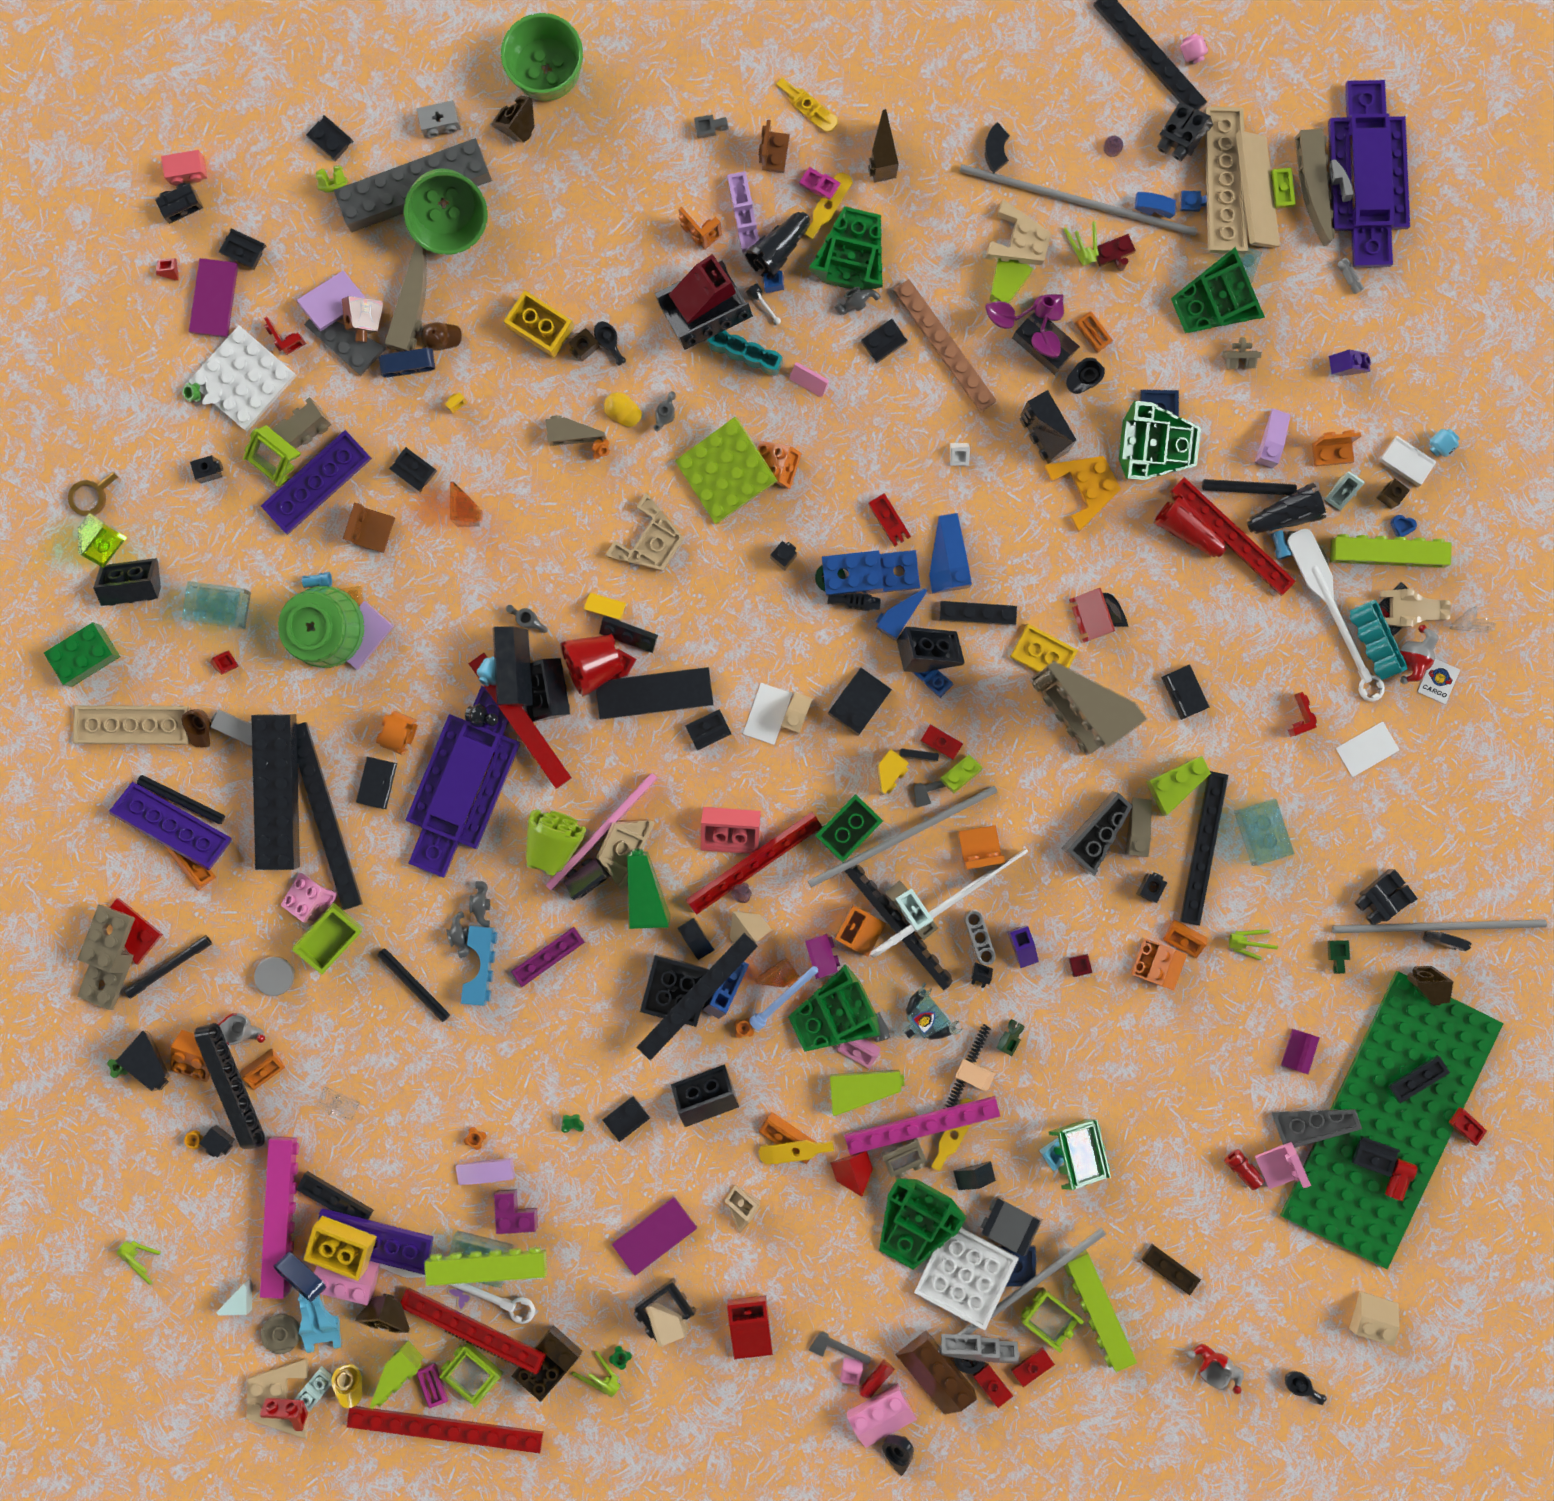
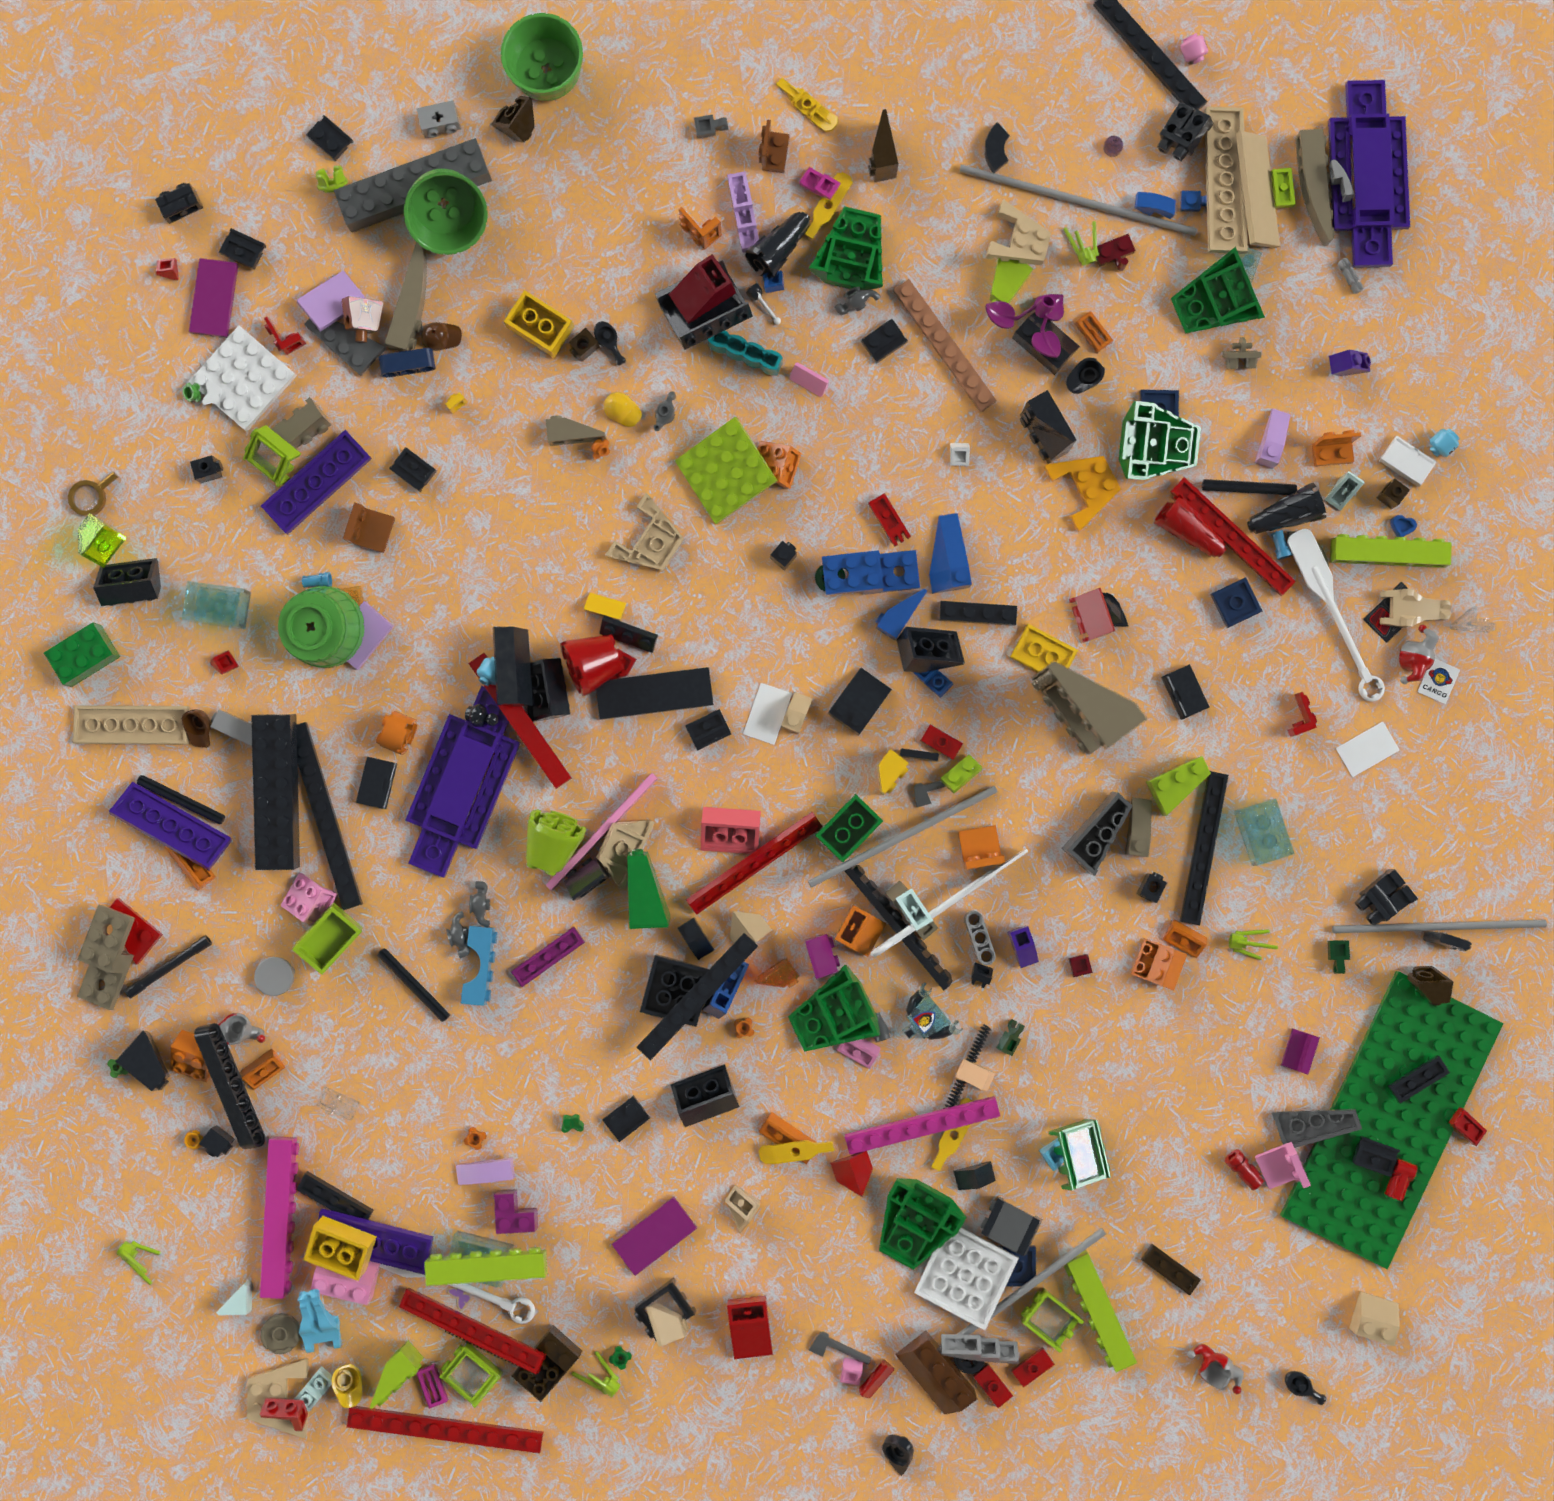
(184, 167): coral piece -> none
(300, 1276): dark blue beam -> none
(385, 1314): dark brown slope -> none
(463, 509): clear orange slope -> none
(526, 618): dark grey piece -> none
(741, 893): tile -> none
(759, 1020): light blue piece -> none
(855, 601): black hinge -> none
(861, 1088): lime slope -> none
(881, 1416): bright pink slope -> none
(904, 1158): dark tan window -> none
(1236, 602): none -> dark blue plate
(1378, 639): teal brick -> none

